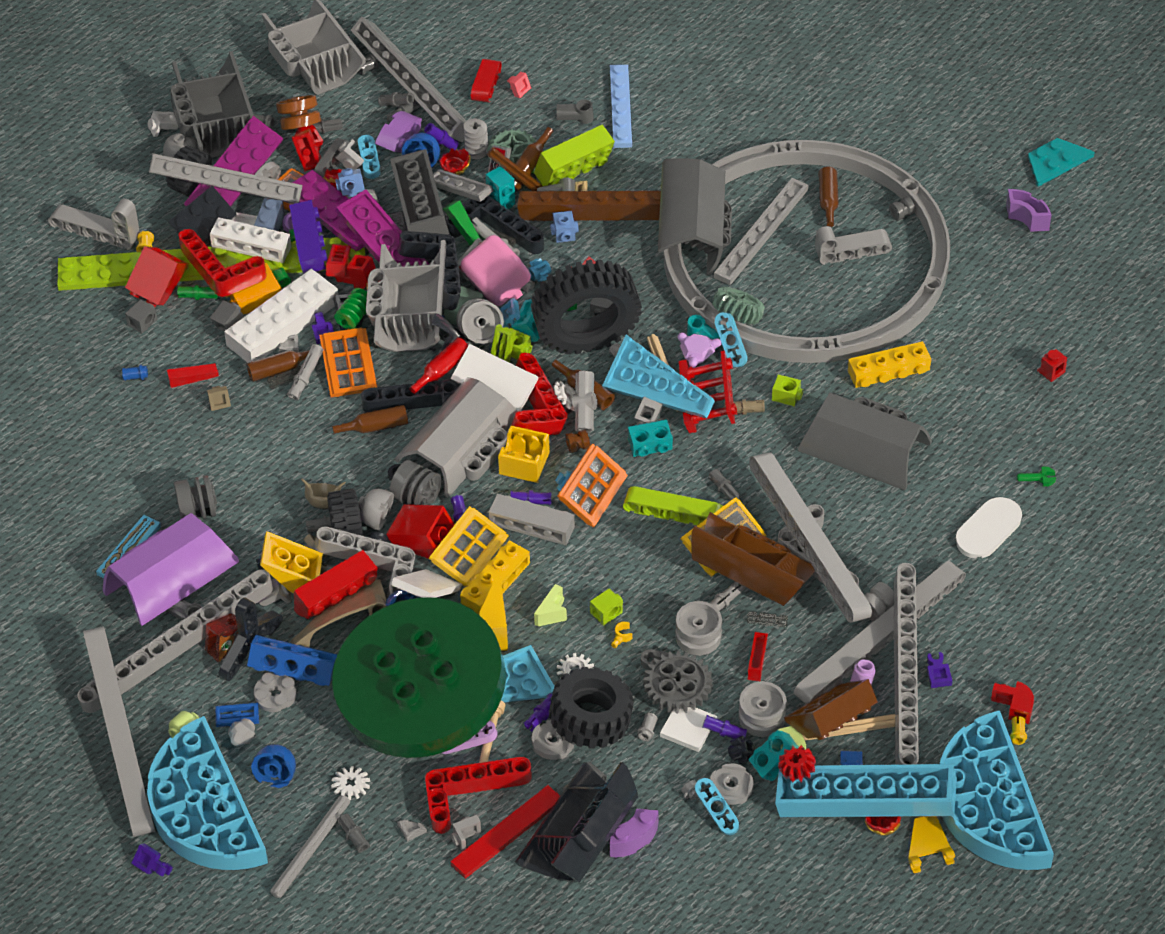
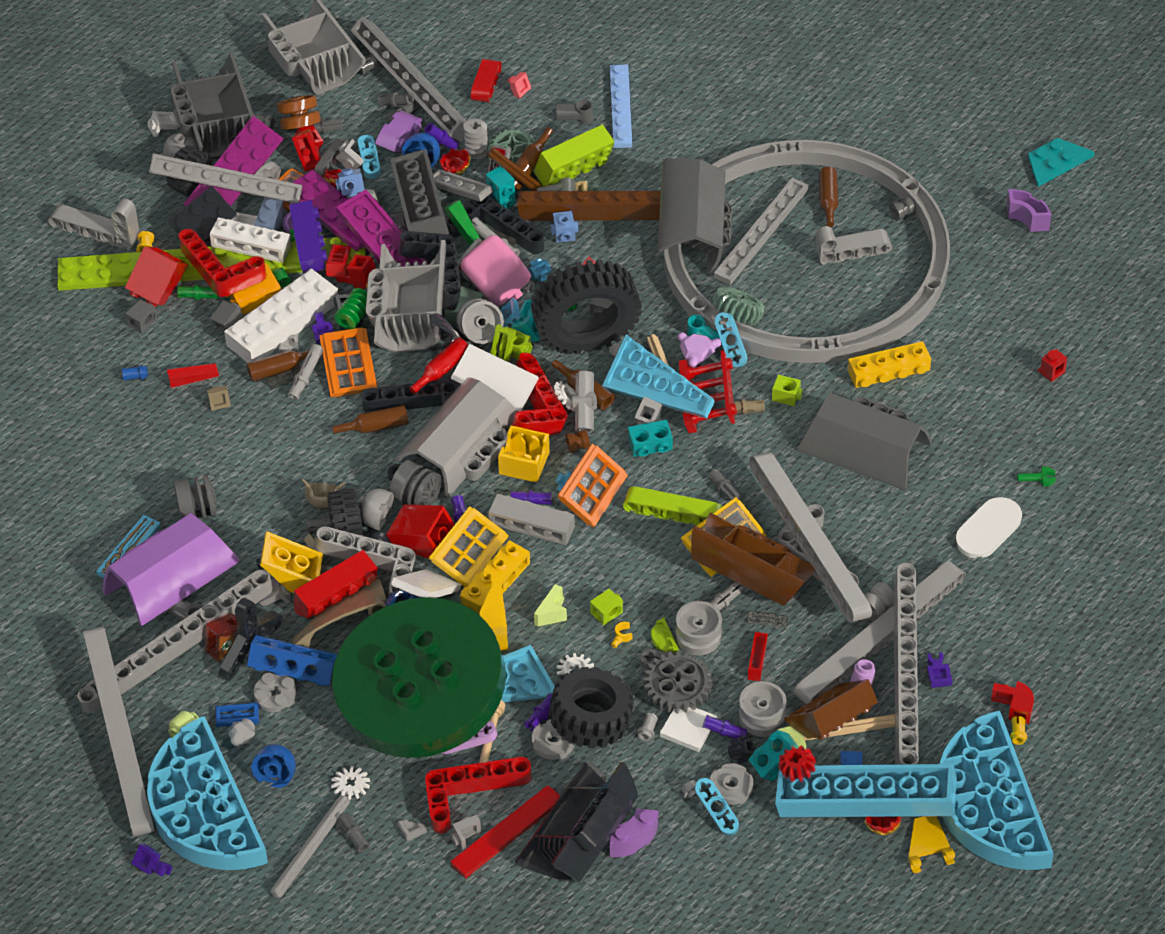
(663, 638): none -> lime tile

